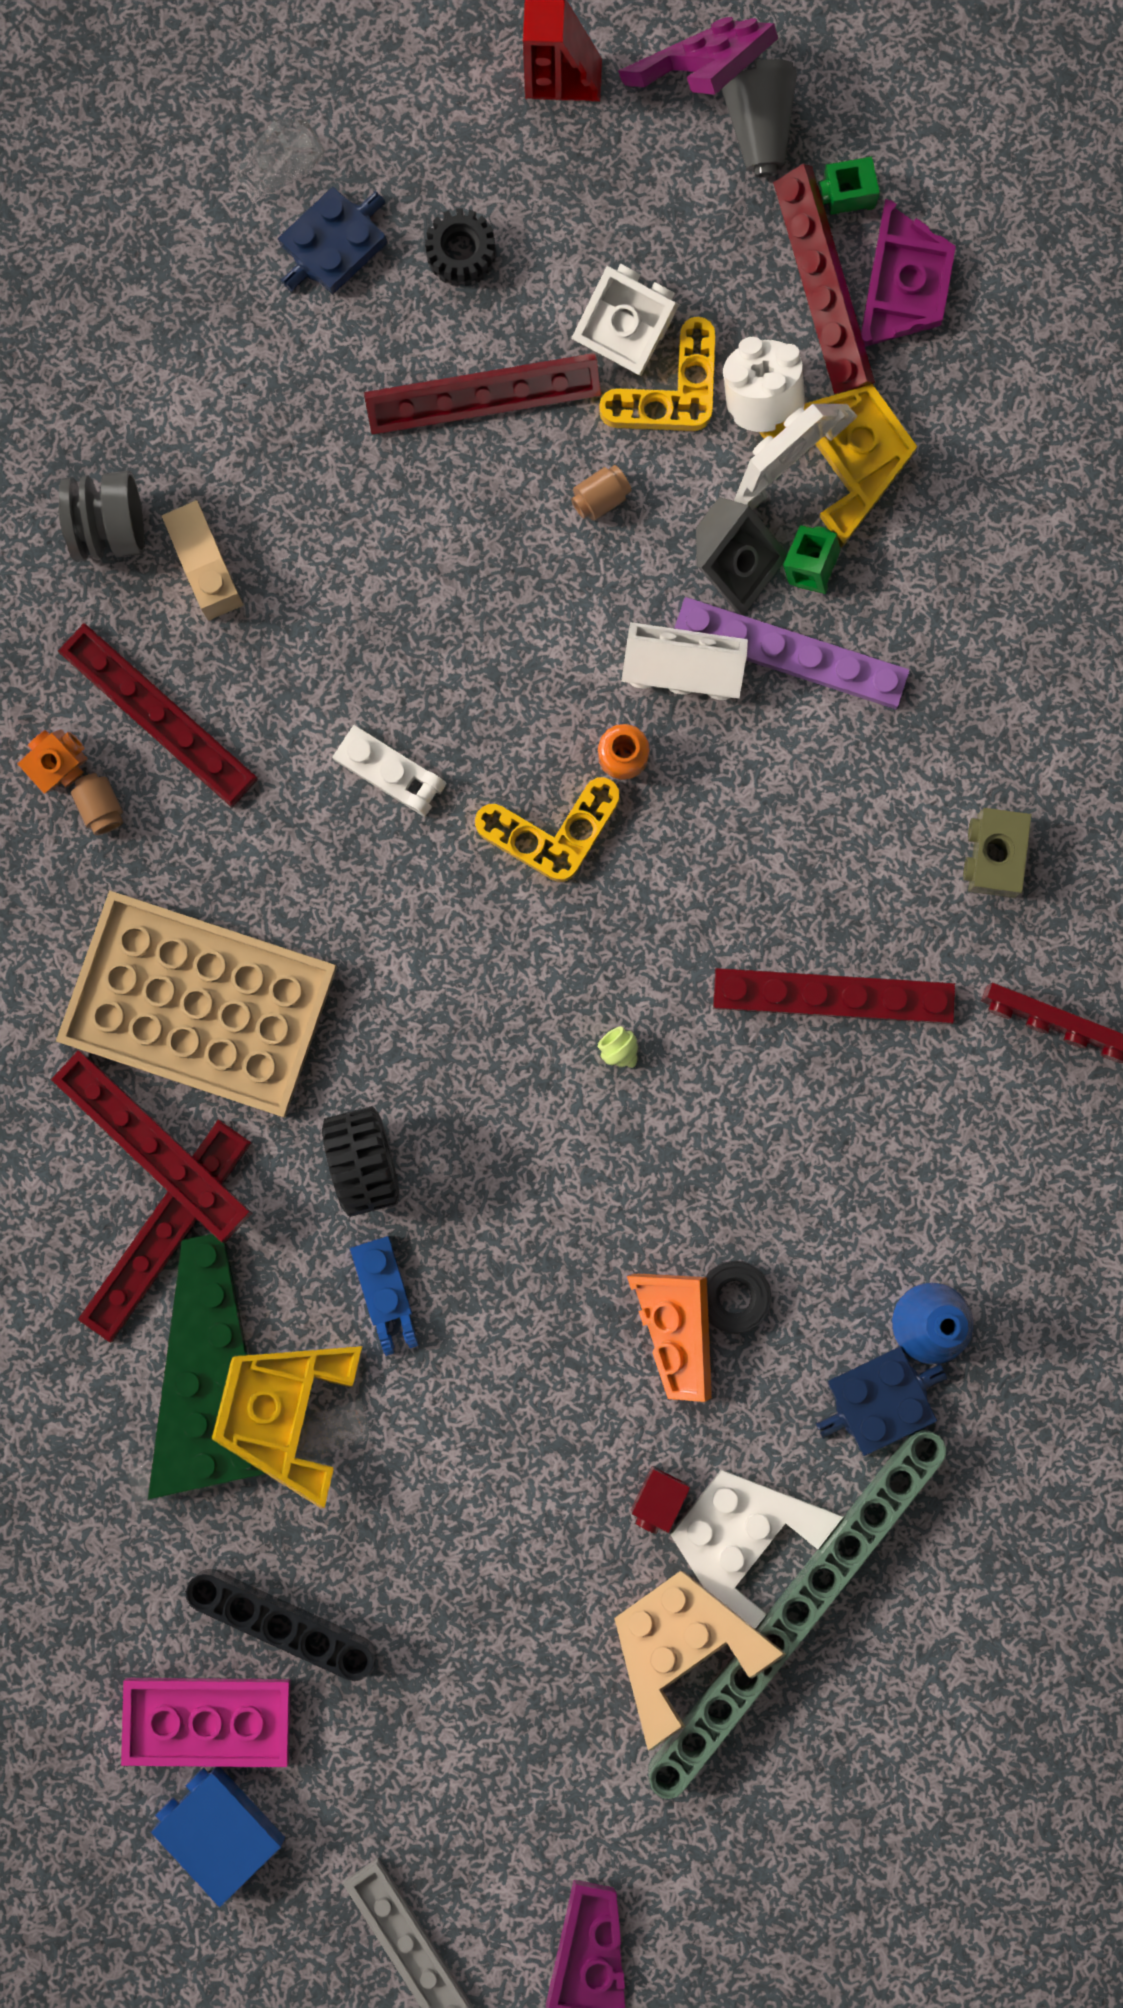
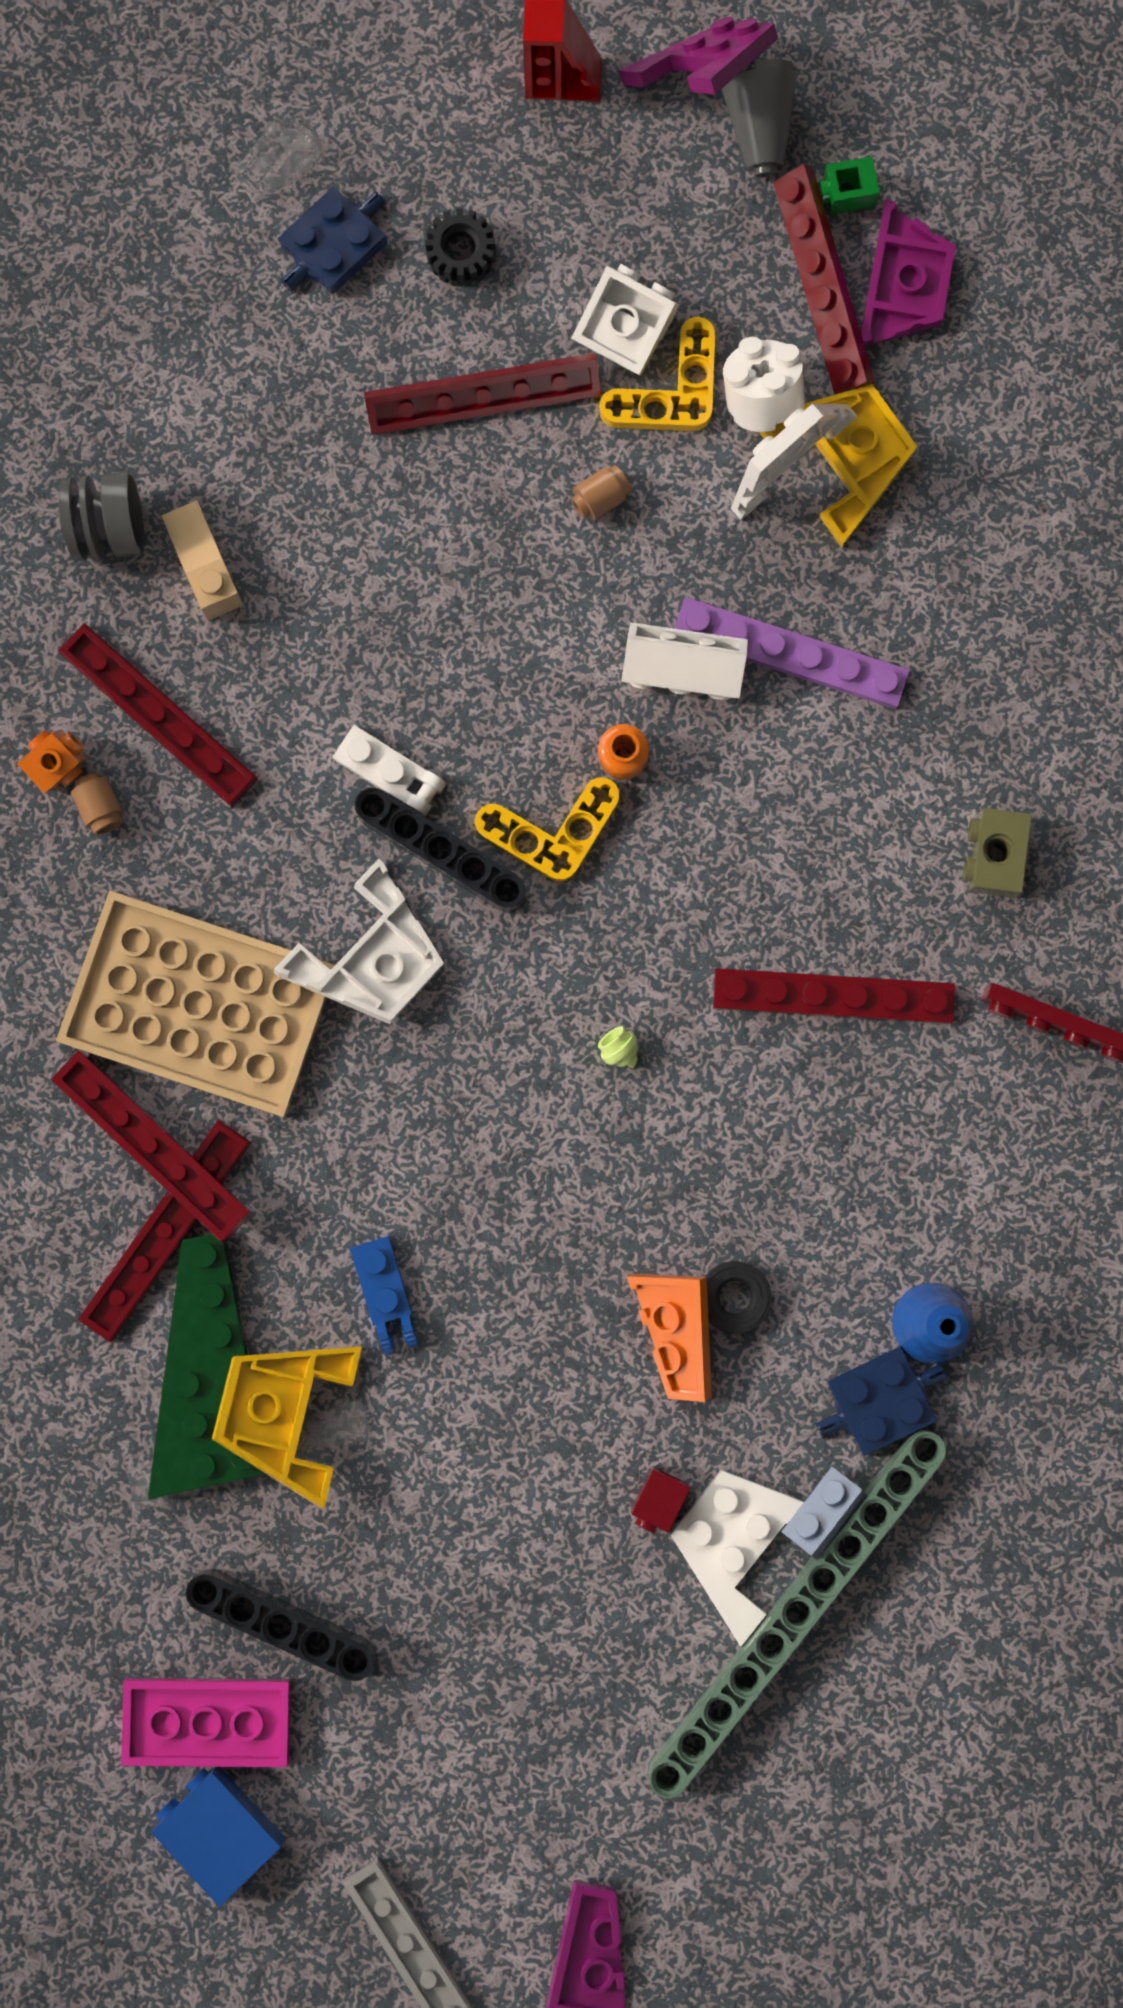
(360, 1161): black tyre -> none
(383, 967): none -> white wing
(430, 833): none -> black beam
(674, 1633): tan wing -> none
(737, 552): dark grey slope -> none
(812, 558): green brick -> none
(824, 1513): none -> plate

